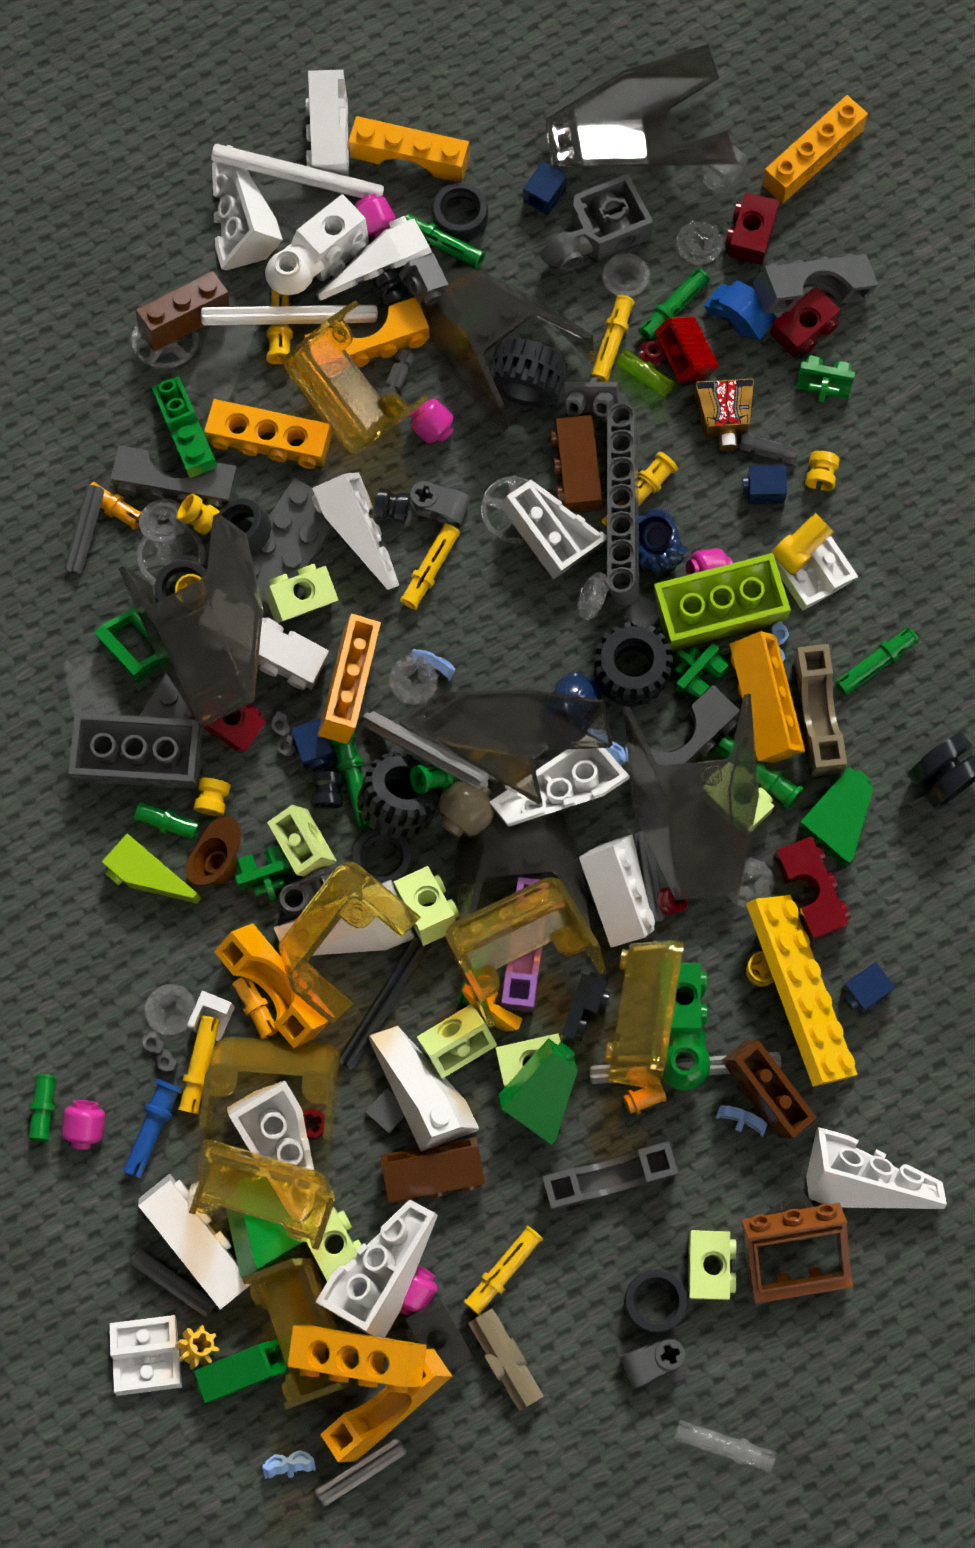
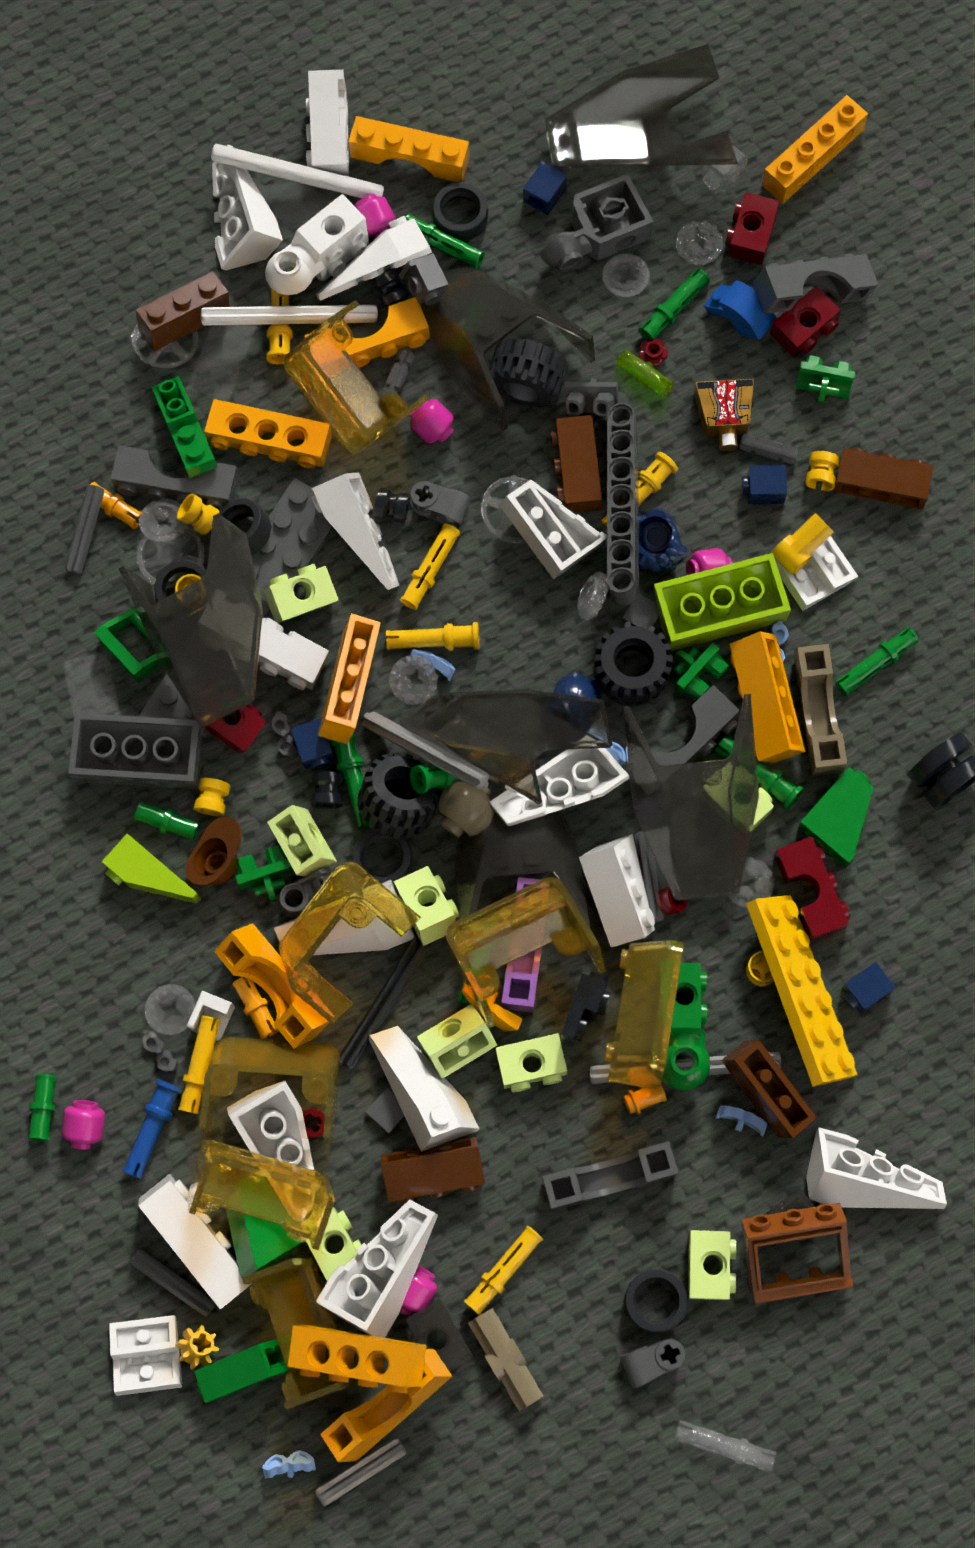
(447, 637): none -> yellow pin
(542, 1090): green slope -> none
(615, 326): yellow pin -> none
(686, 349): red brick -> none
(883, 478): none -> reddish brown brick

